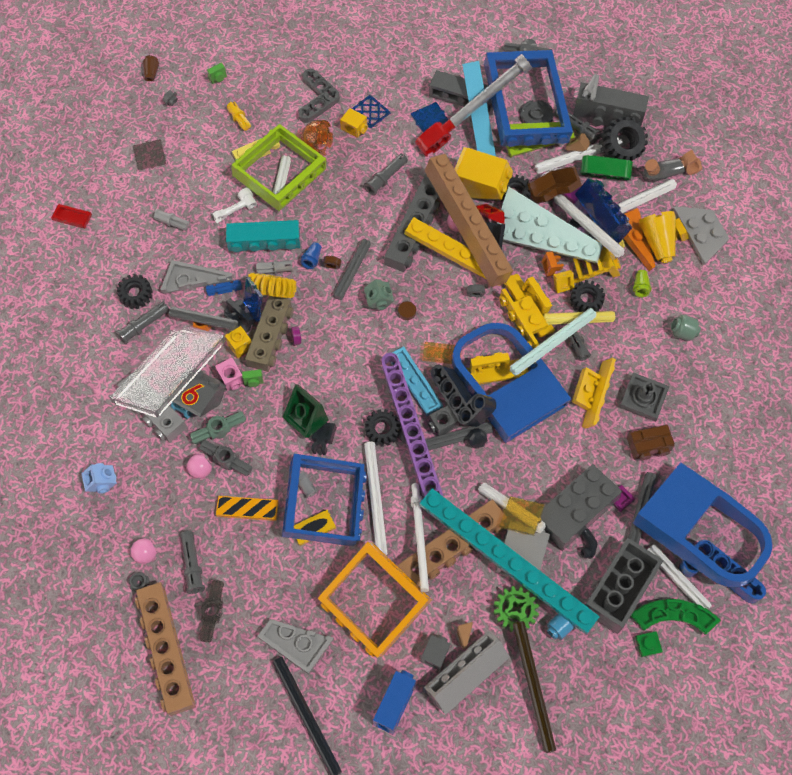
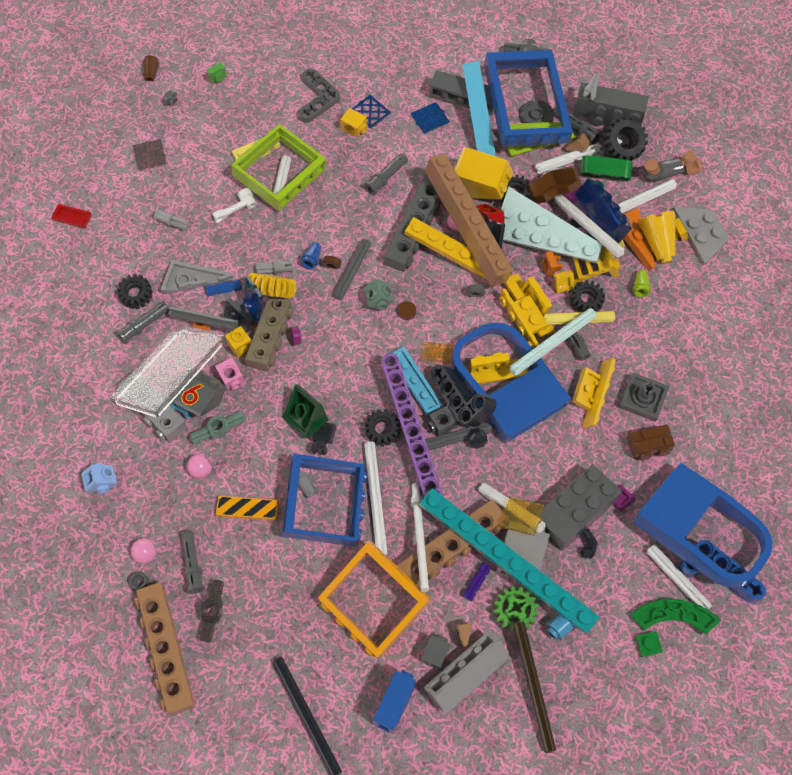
(219, 452): dark grey axle -> none
(238, 115): yellow axle -> none
(253, 378): bright green plate -> none
(263, 235): teal brick -> none
(296, 644): light grey wing -> none
(317, 133): clear orange cylinder -> none
(319, 523): yellow tile -> none
(439, 133): piece -> none
(476, 581): none -> dark purple axle
(623, 585): dark grey brick -> none
(644, 497): dark grey axle -> none
(685, 327): sand green head -> none

